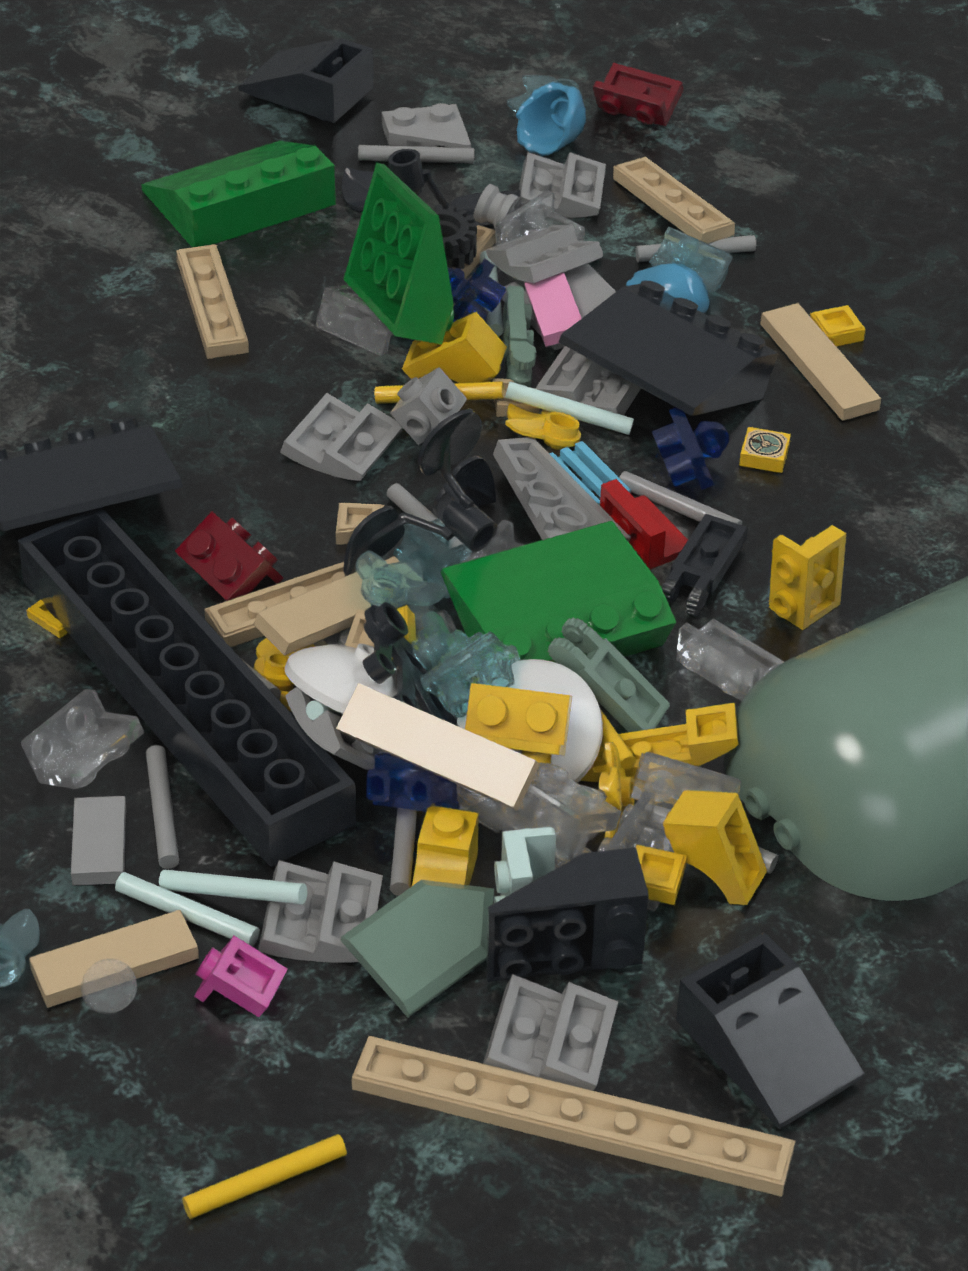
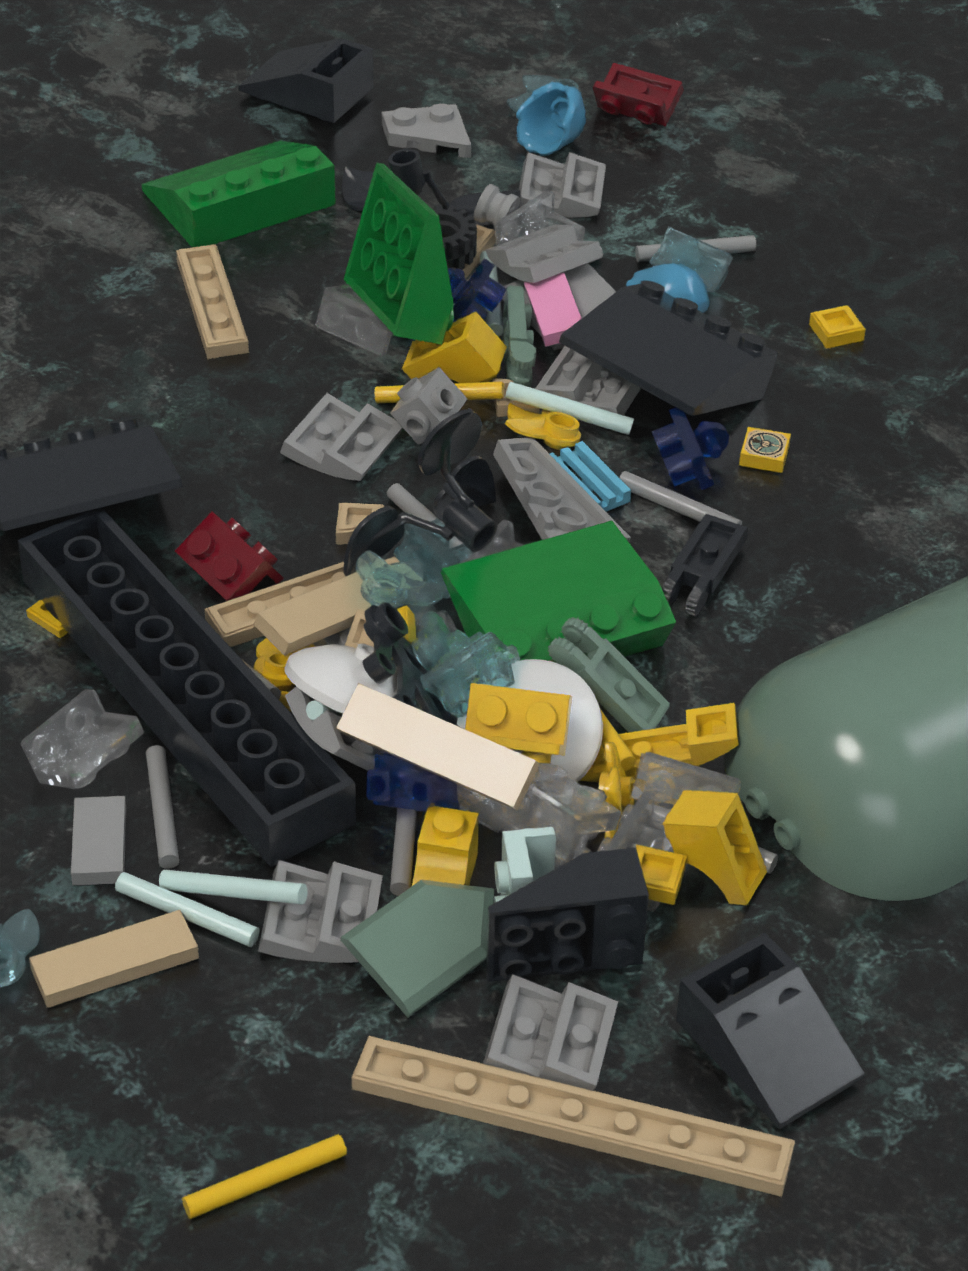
(108, 986): clear tile -> none
(240, 975): dark pink bracket -> none
(427, 154): light grey bar -> none
(650, 530): red panel -> none
(673, 200): tan tile -> none
(724, 657): clear bracket -> none
(807, 577): yellow bracket -> none
(820, 362): tan tile -> none

